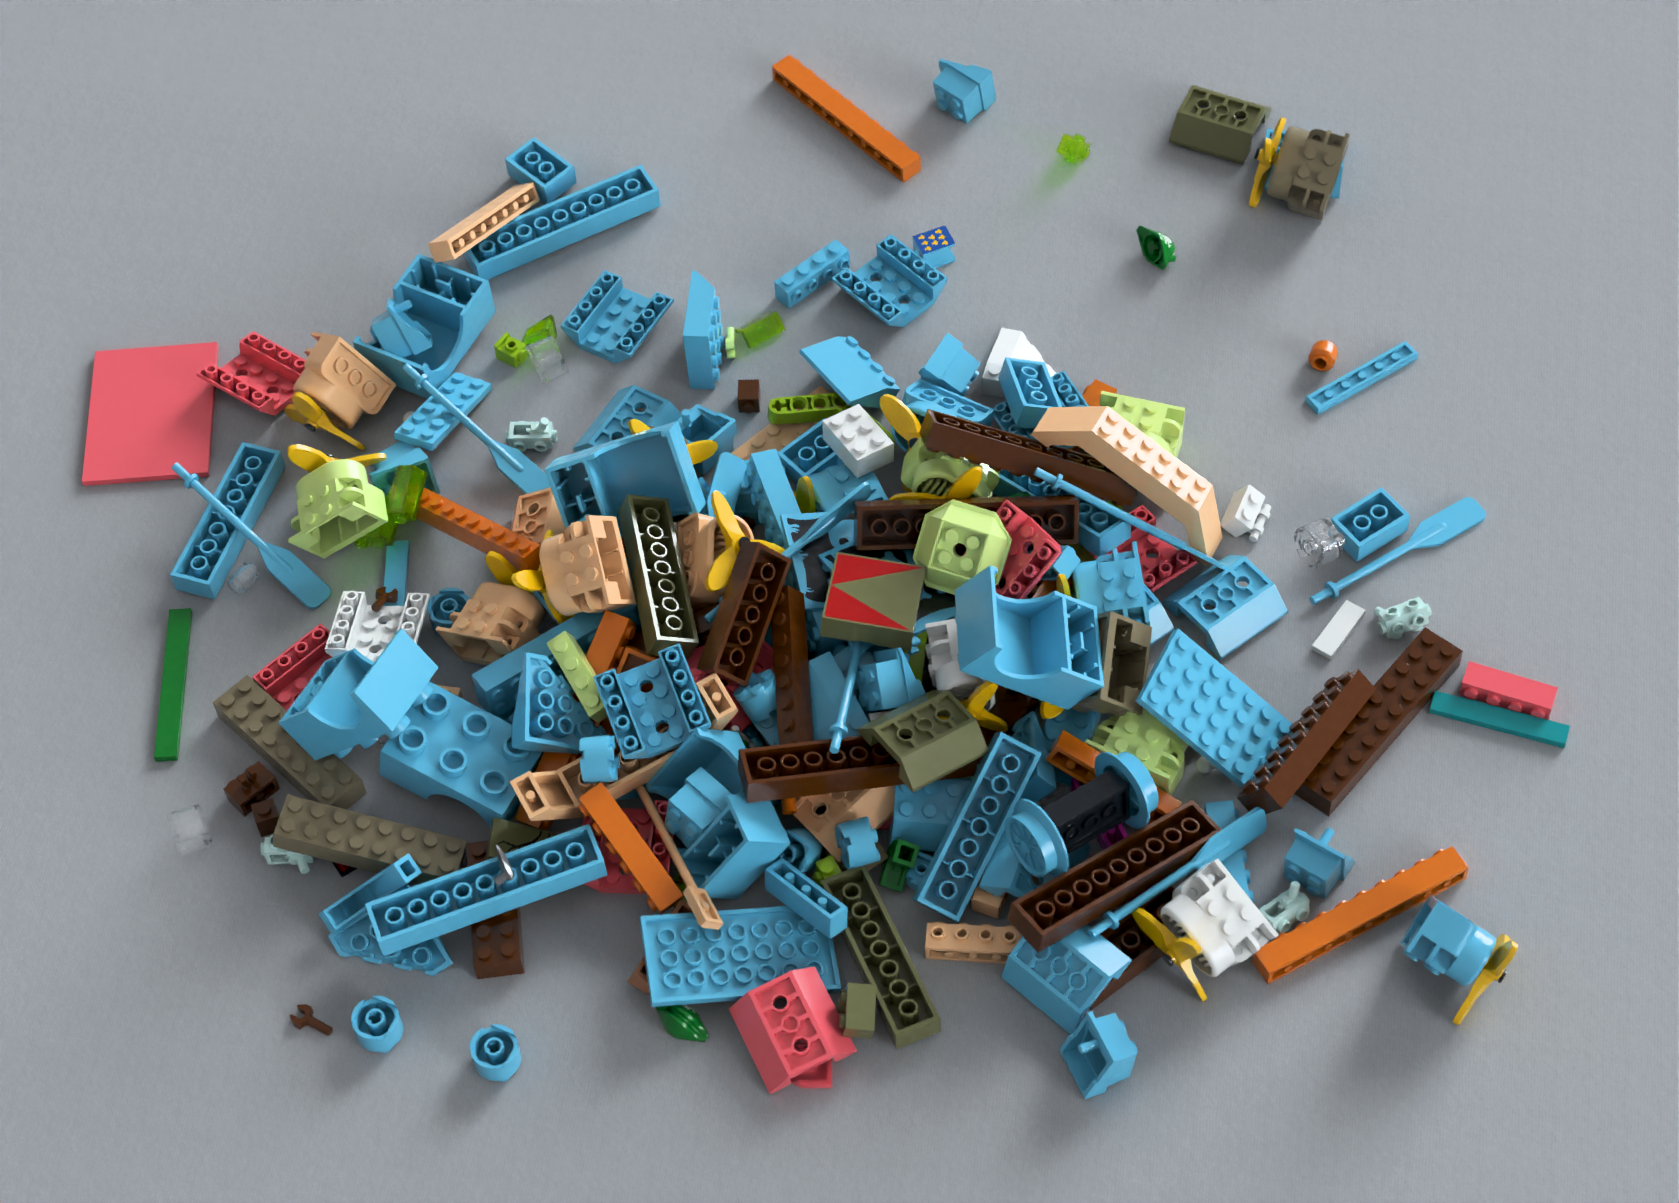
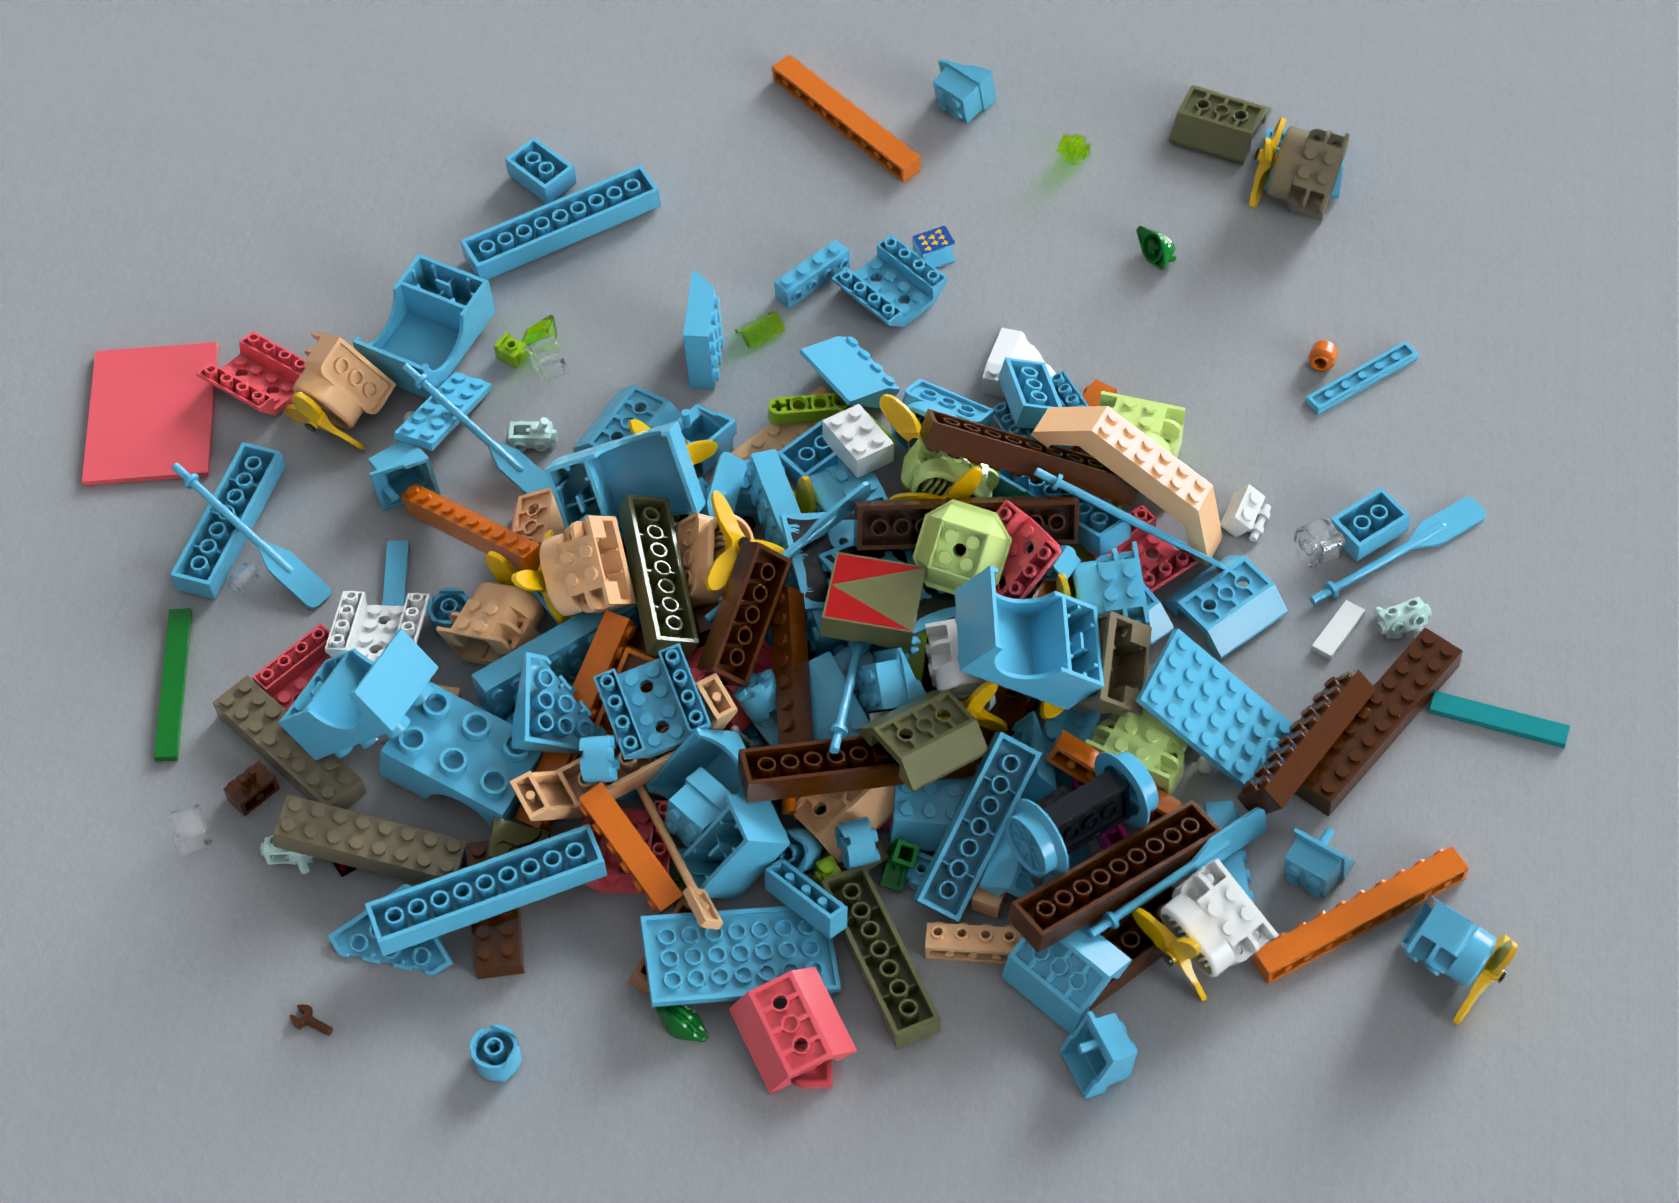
(265, 816): reddish brown brick -> none
(334, 500): yellowish green brick -> none
(376, 887): medium azure arch -> none
(377, 1024): medium azure brick -> none
(383, 597): reddish brown bar -> none
(398, 332): medium azure piece -> none
(401, 506): clear neon green arch -> none
(483, 222): light nougat brick -> none
(505, 866): flat silver bar -> none
(578, 673): yellowish green brick -> none
(614, 319): medium azure slope -> none
(730, 342): yellowish green bar -> none
(749, 396): reddish brown brick -> none
(857, 1010): olive brick -> none
(950, 366): medium azure piece -> none
(1287, 908): light aqua brick -> none
(1508, 690): coral brick -> none

